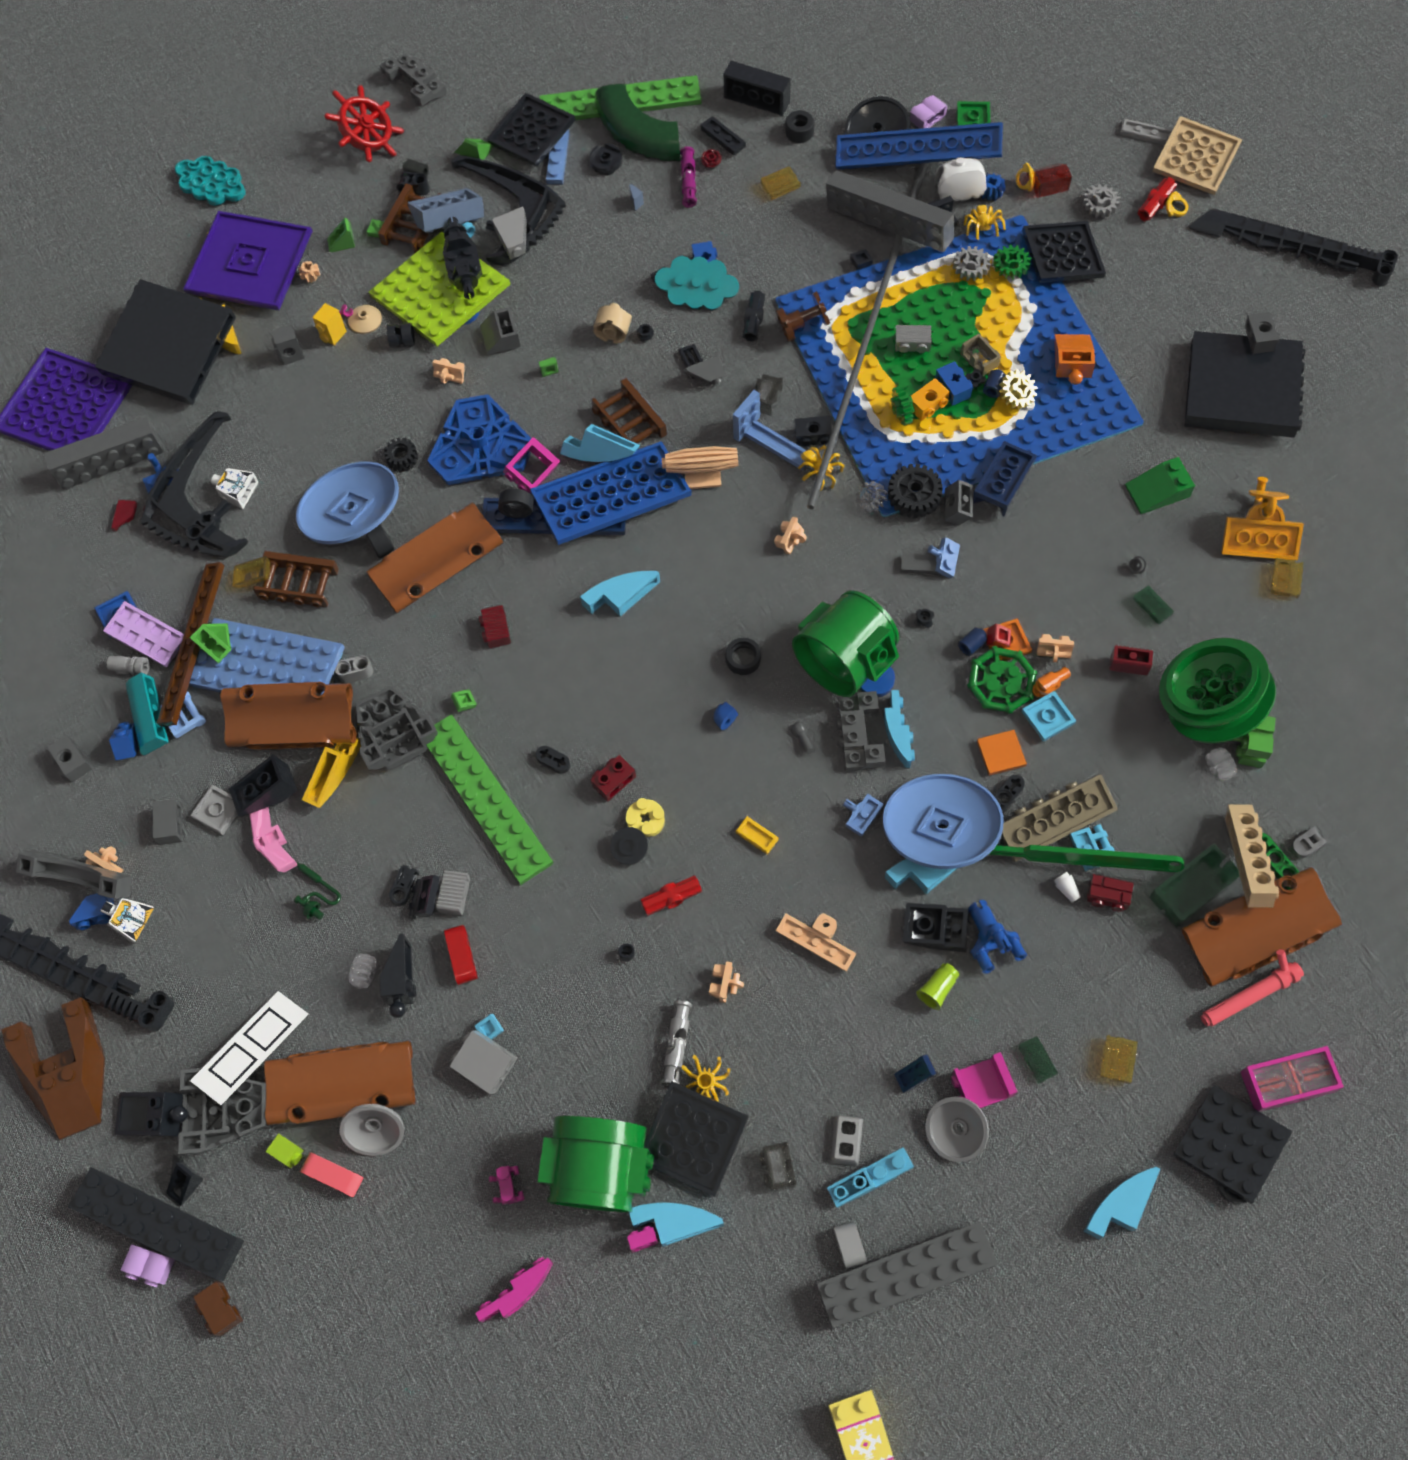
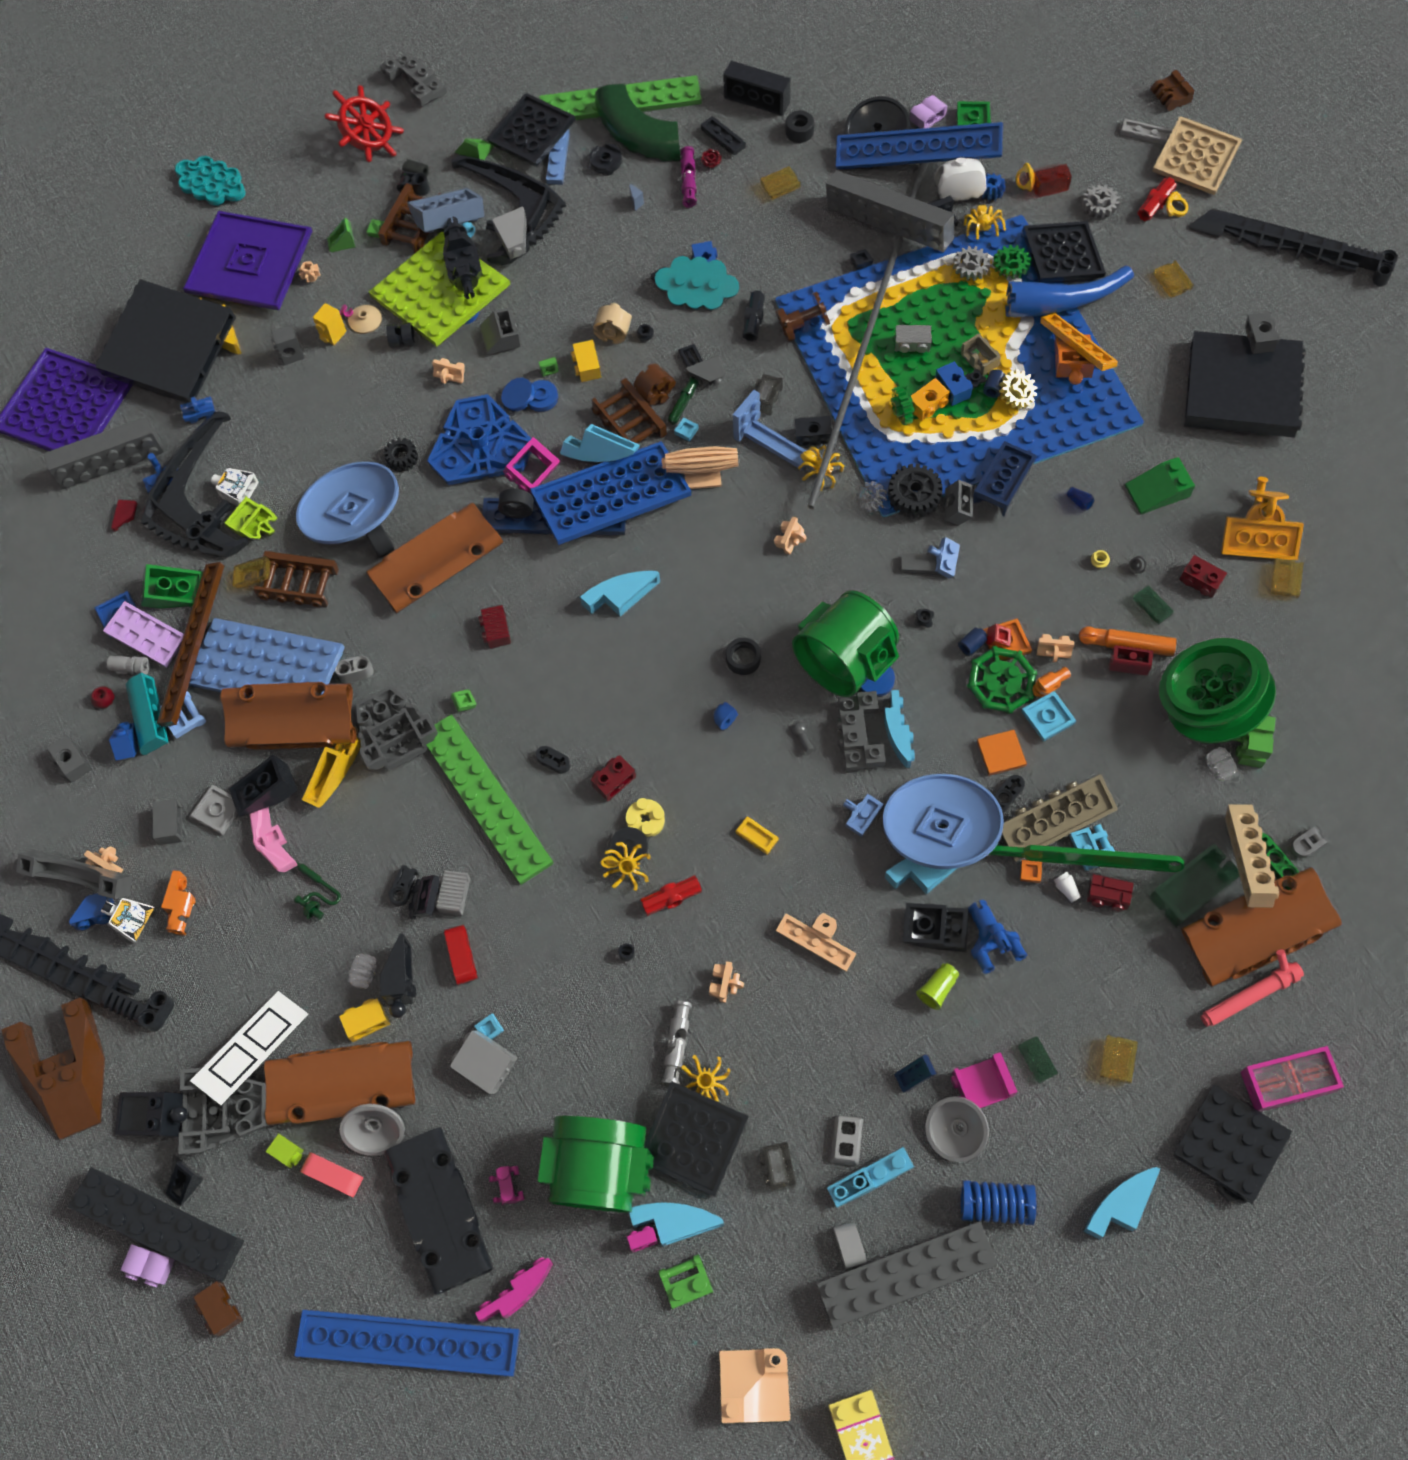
(105, 701): none -> dark red plate
(169, 587): none -> green slope
(179, 905): none -> orange plate
(197, 409): none -> blue hips
(213, 640): bright green slope -> none
(251, 519): none -> lime plate
(364, 1019): none -> yellow brick
(408, 1343): none -> blue plate
(438, 1211): none -> black panel
(517, 394): none -> blue tile
(544, 397): none -> blue piece
(587, 361): none -> yellow brick
(626, 864): none -> yellow animal
(654, 384): none -> reddish brown brick
(686, 394): none -> dark green axle
(686, 429): none -> medium azure plate
(689, 1288): none -> bright green plate
(754, 1386): none -> light nougat slope
(999, 1194): none -> blue piece
(1030, 871): none -> orange plate
(1041, 299): none -> blue brick
(1079, 342): none -> light orange tile
(1081, 498): none -> clear blue cone
(1100, 554): none -> light yellow plate
(1109, 638): none -> orange piece
(1173, 91): none -> reddish brown legs
(1173, 279): none -> clear yellow plate
(1203, 576): none -> dark red brick

